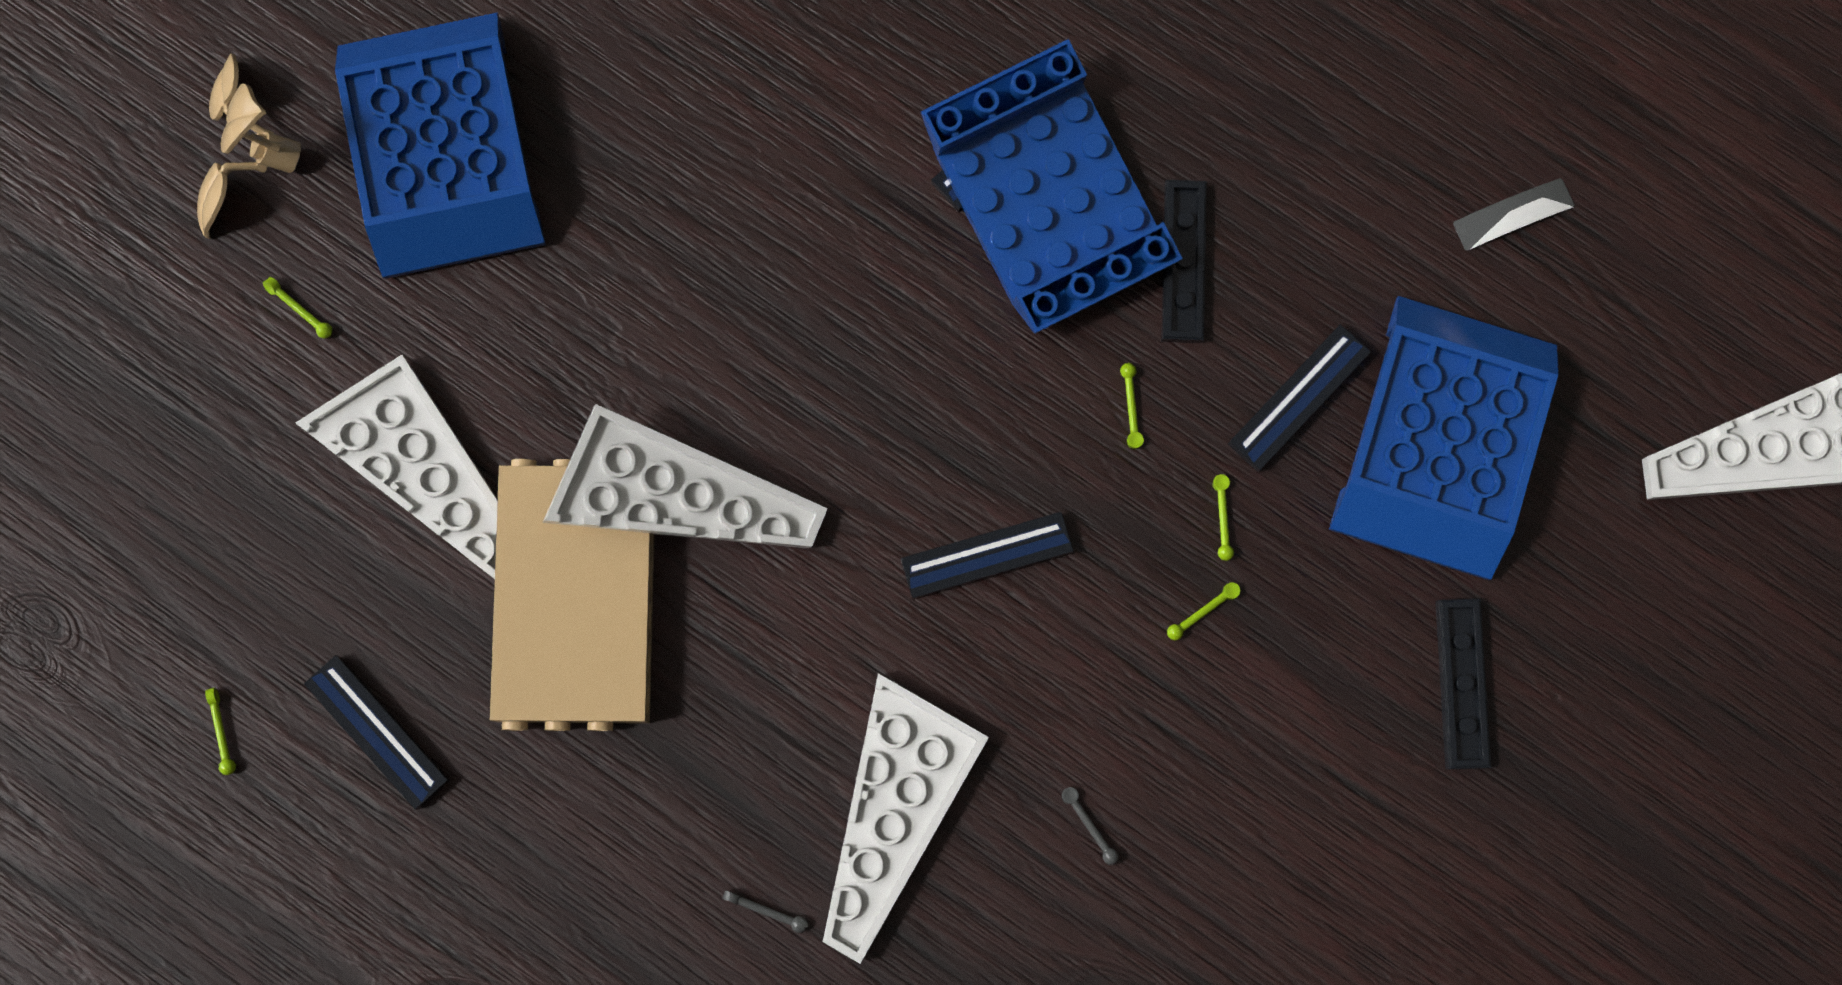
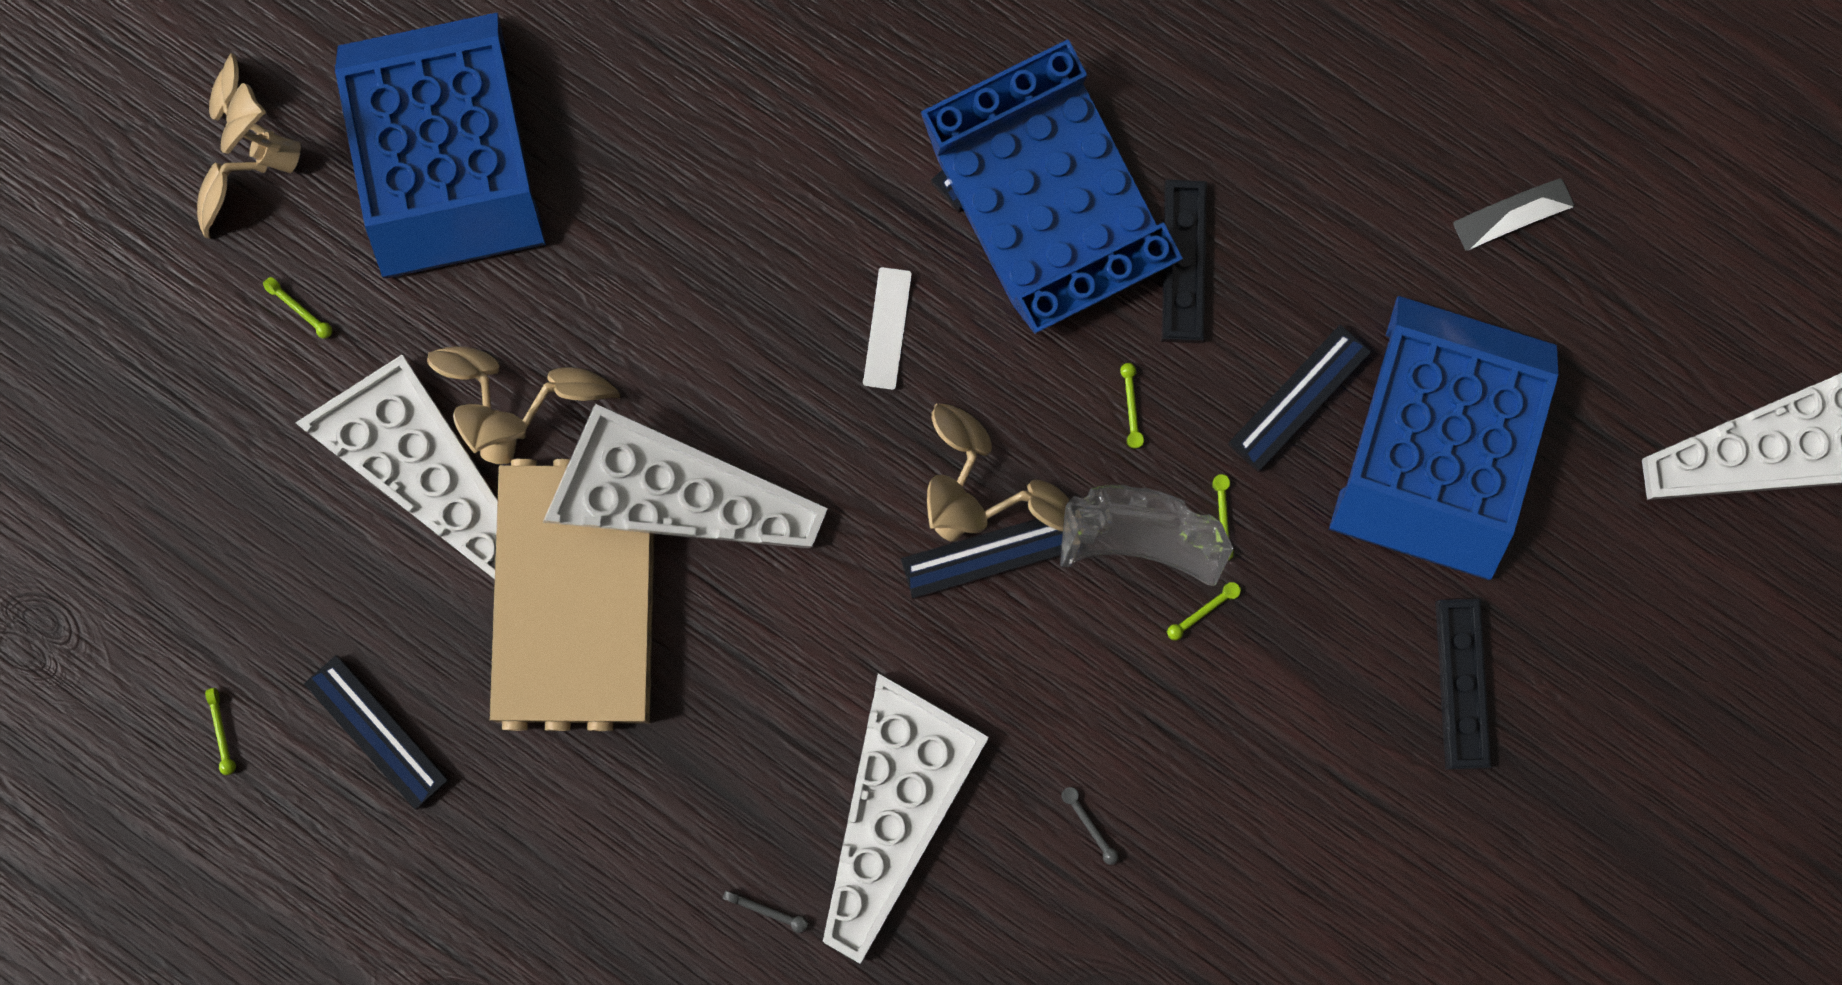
(495, 431): none -> tan plant
(887, 328): none -> white sticker
(955, 511): none -> tan plant
(1144, 526): none -> clear windscreen

